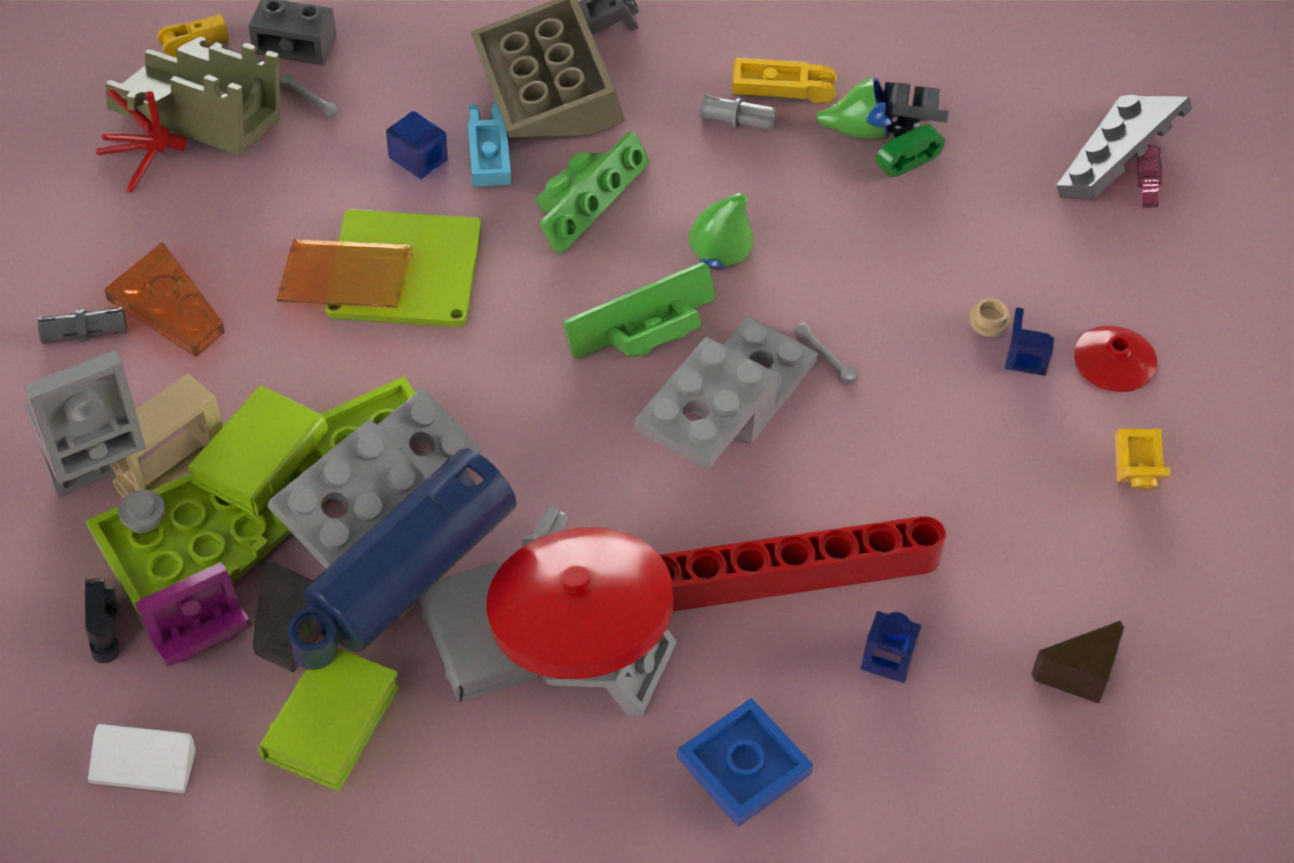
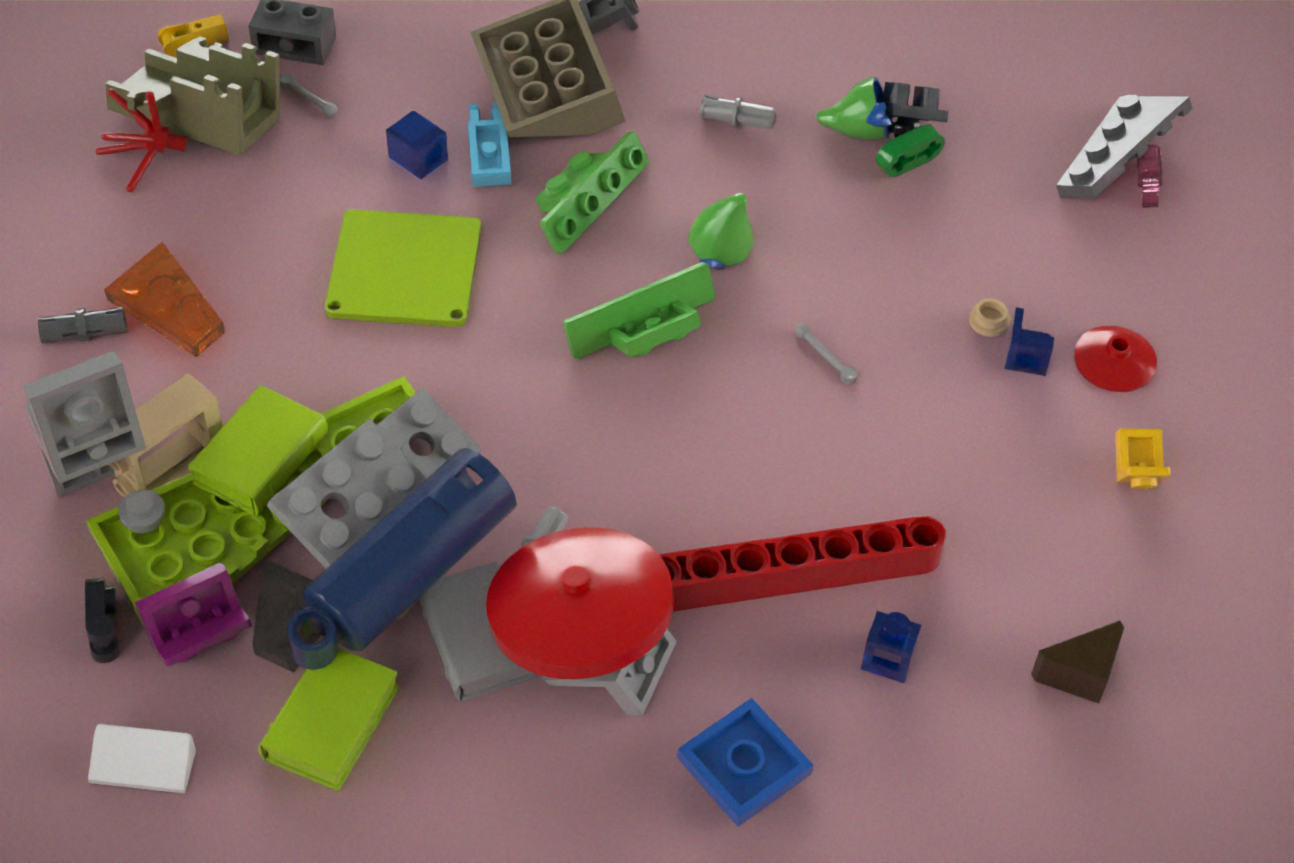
(345, 273): clear orange piece -> none
(727, 391): light grey bracket -> none
(784, 79): yellow hinge -> none

